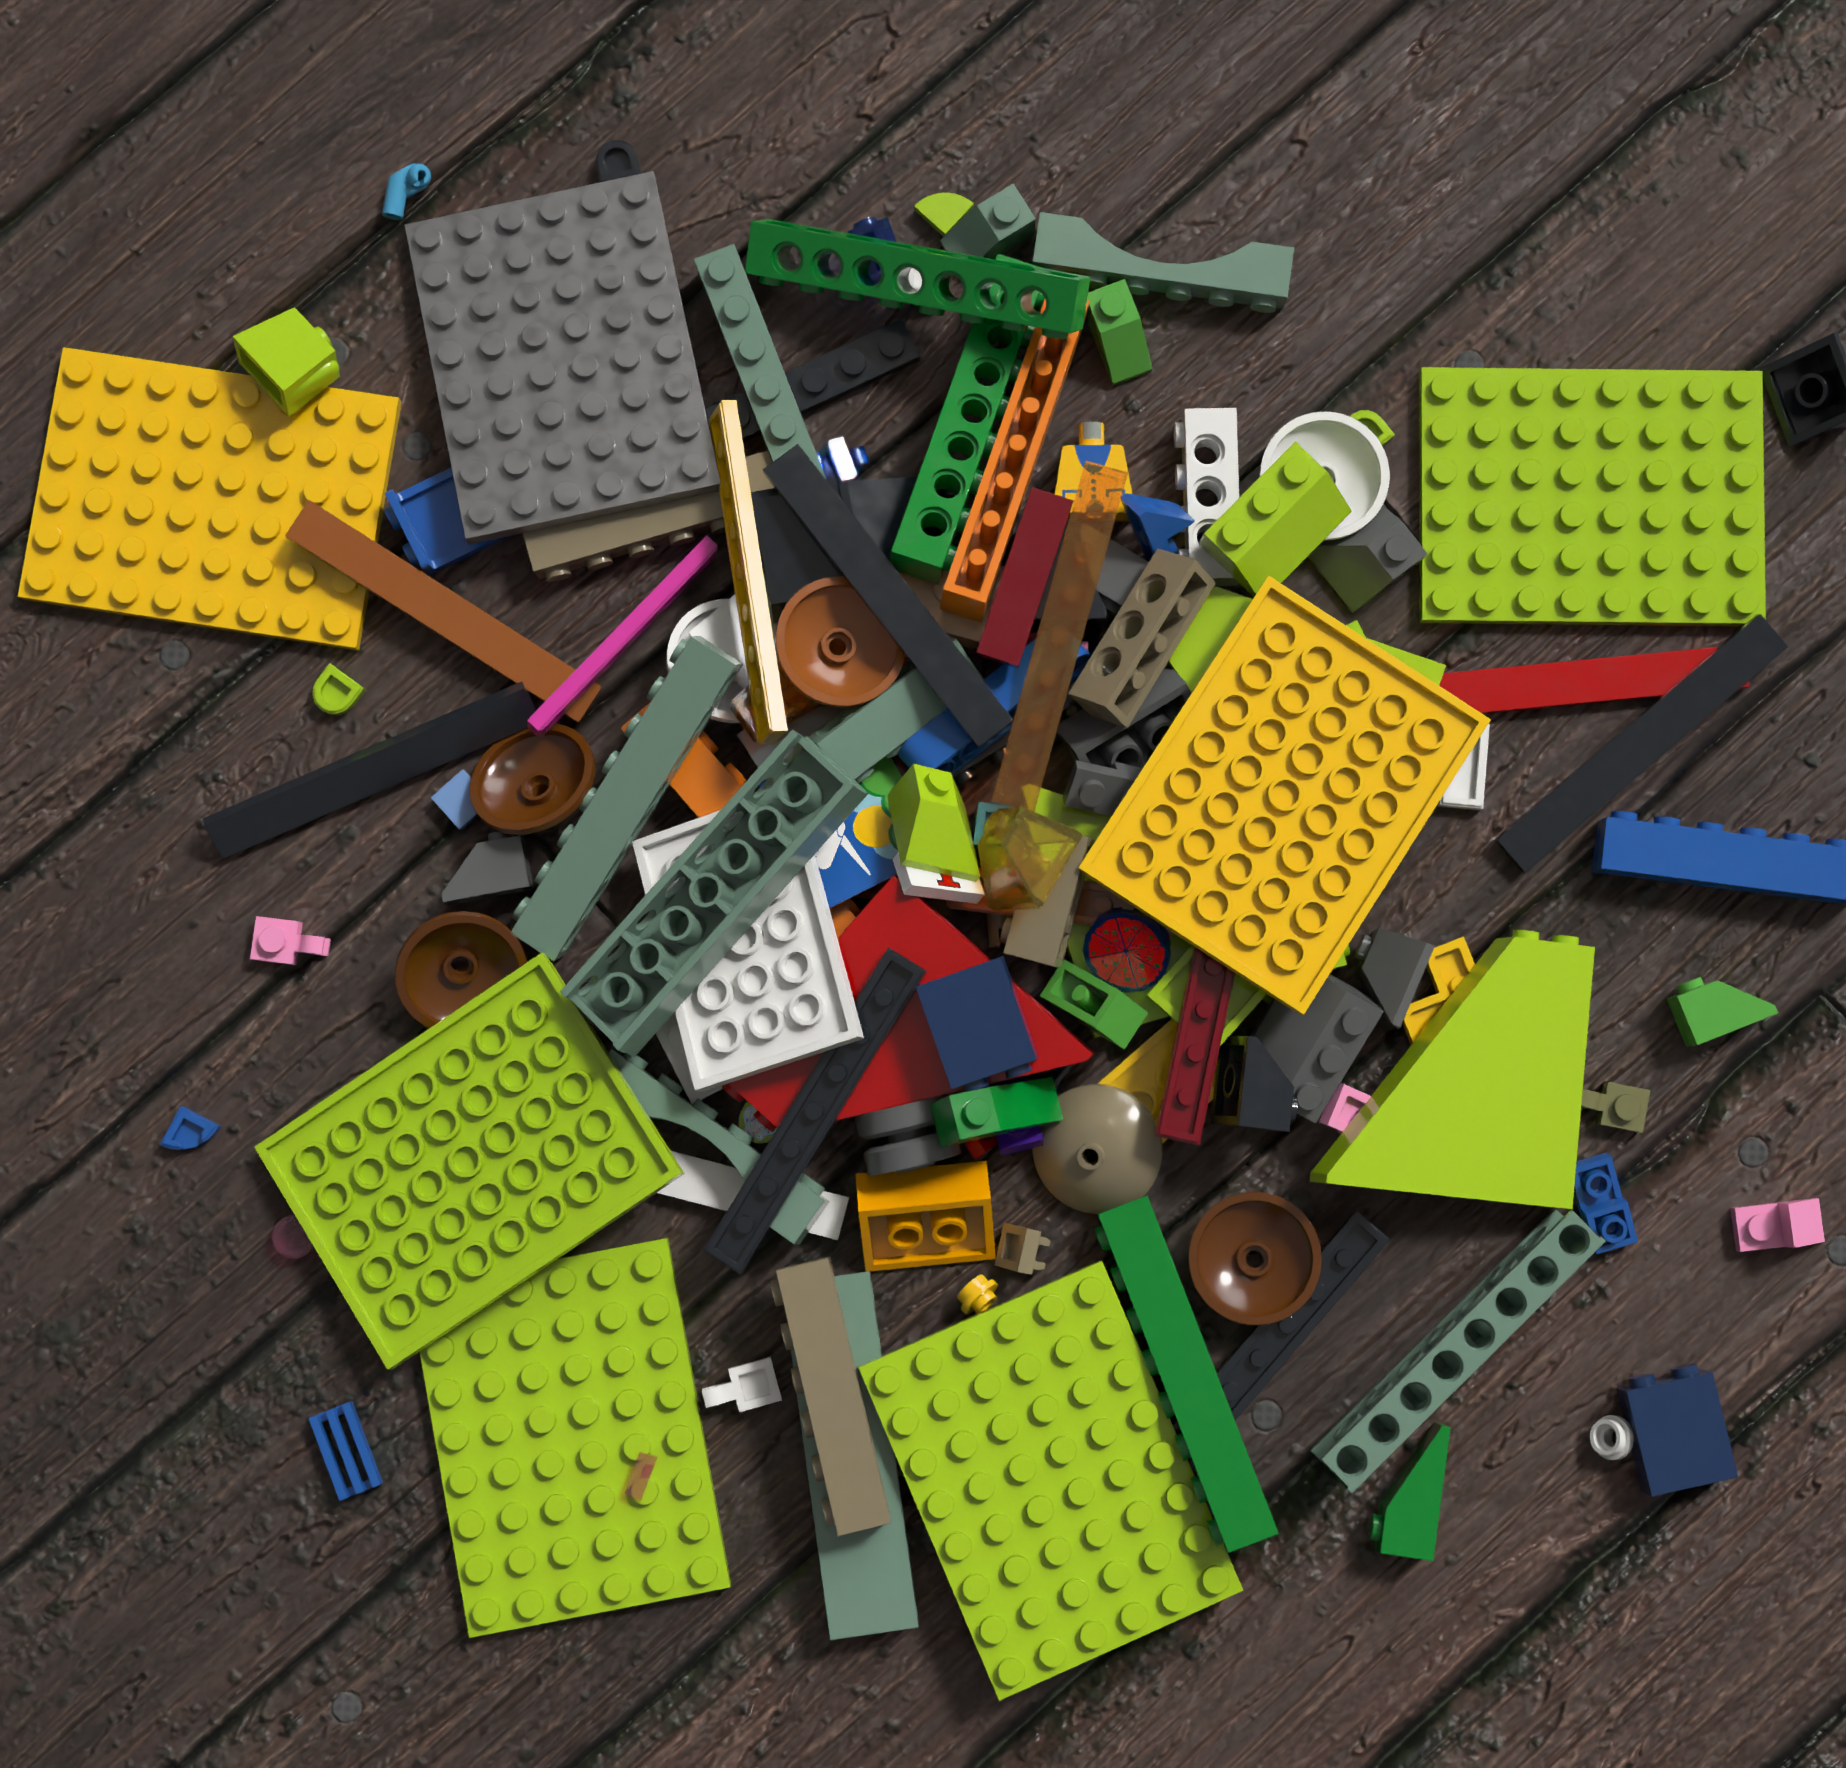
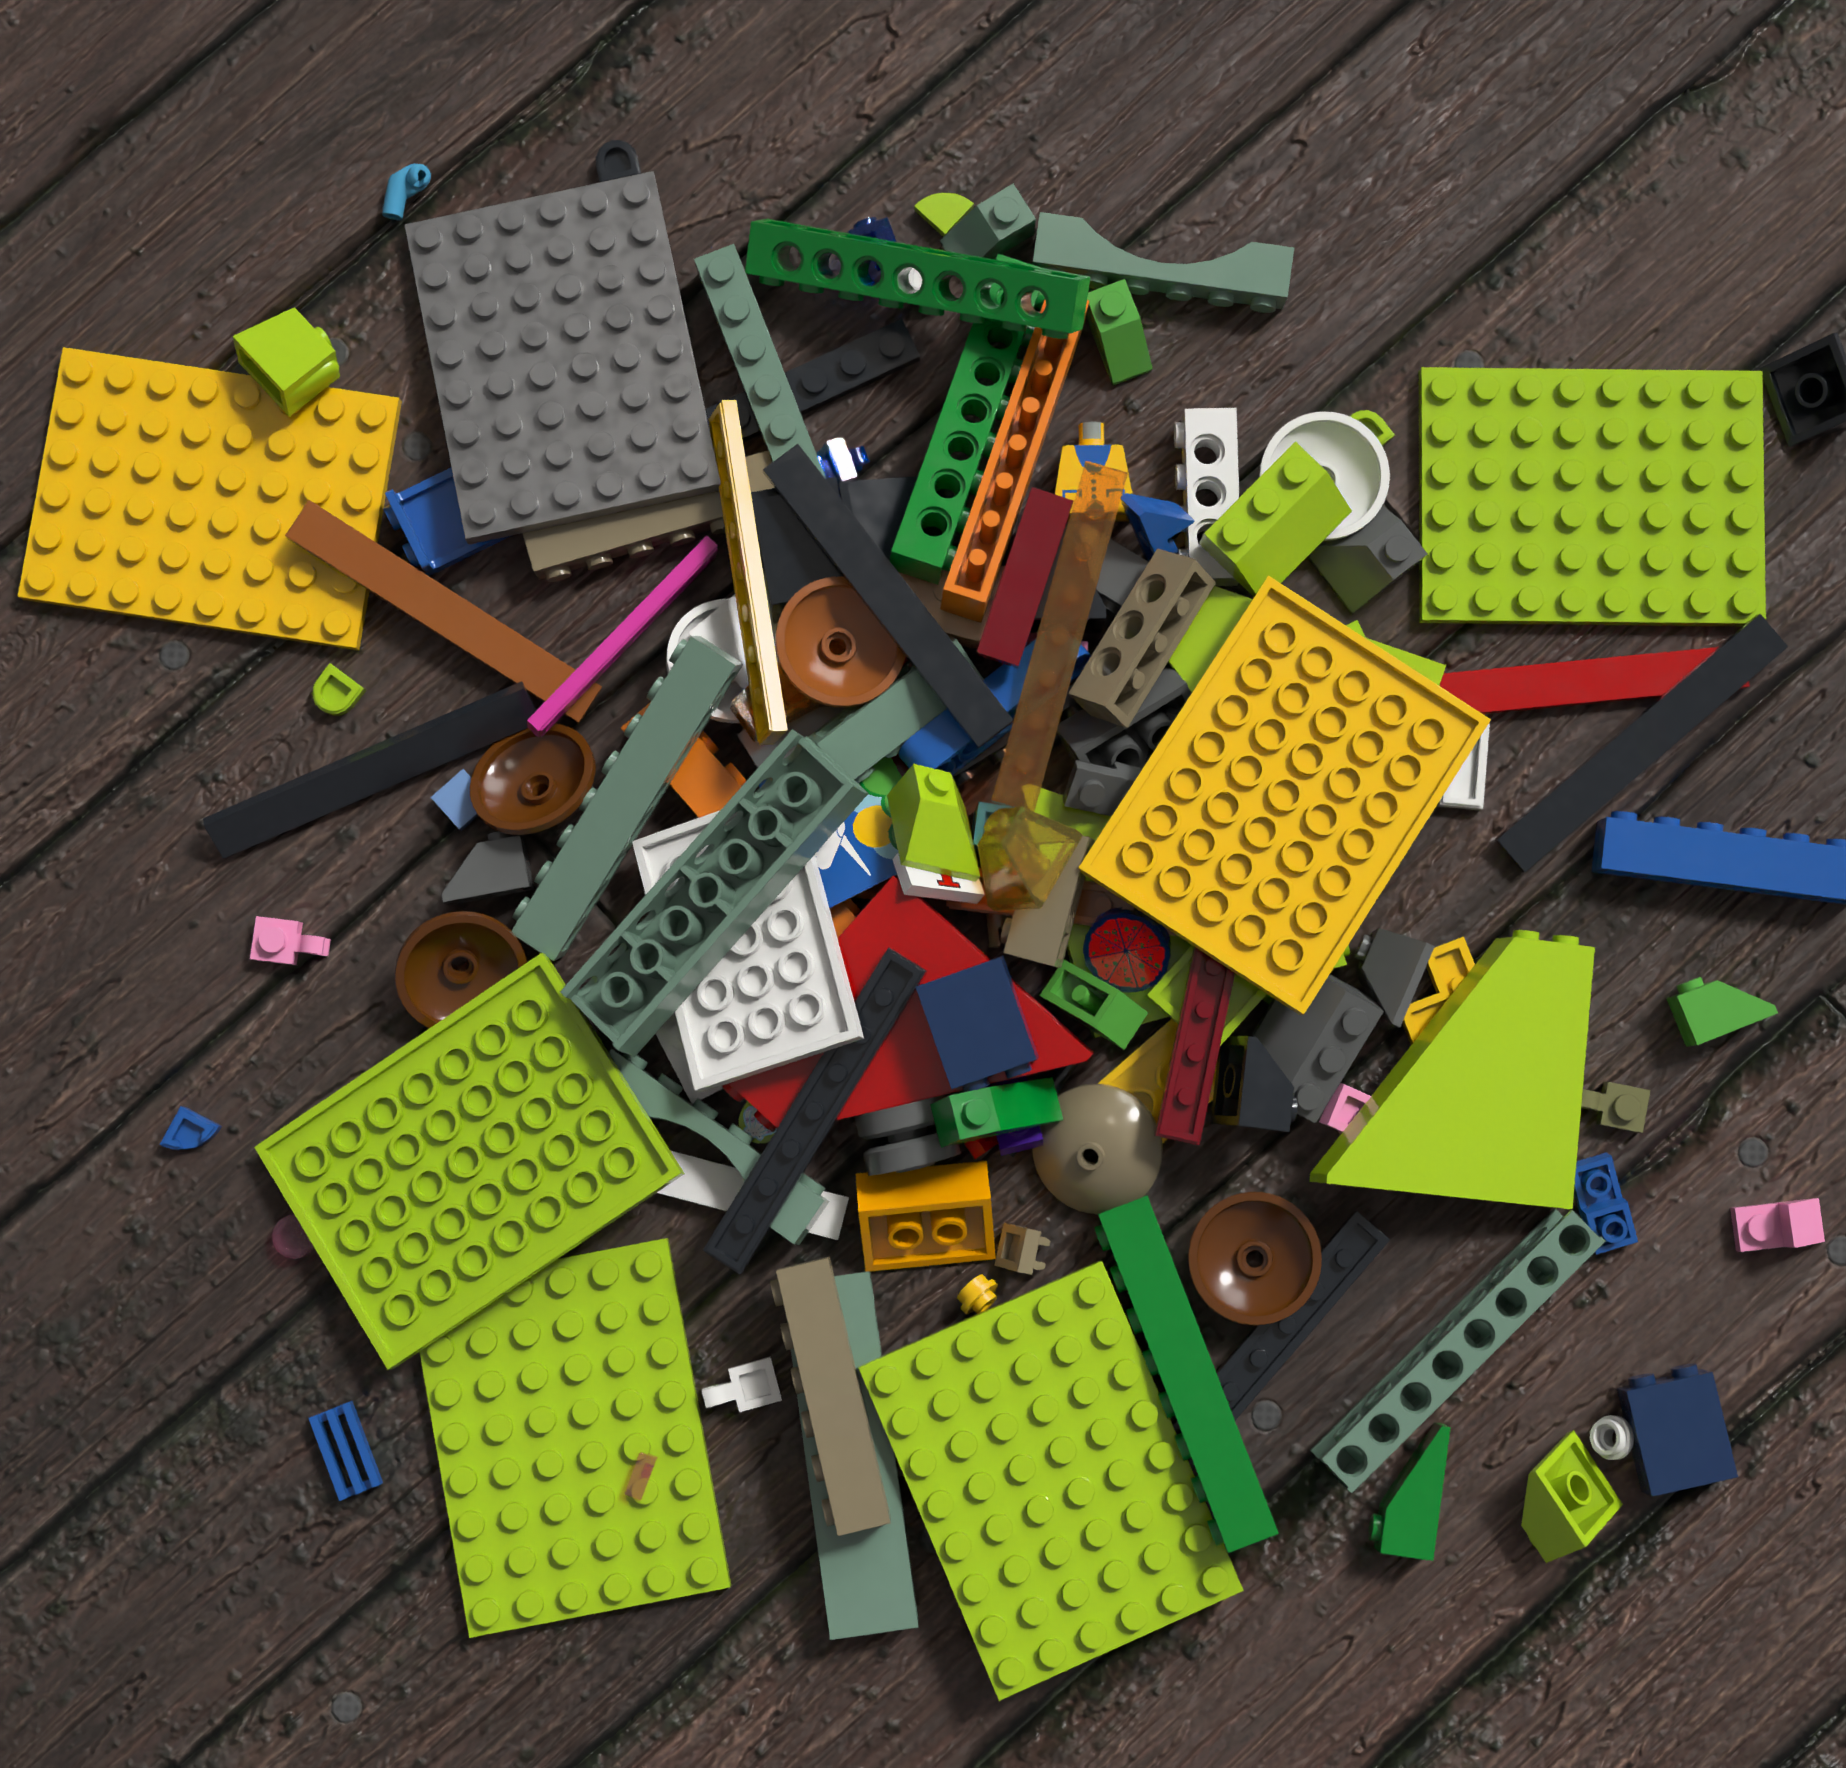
(1567, 1500): none -> lime slope

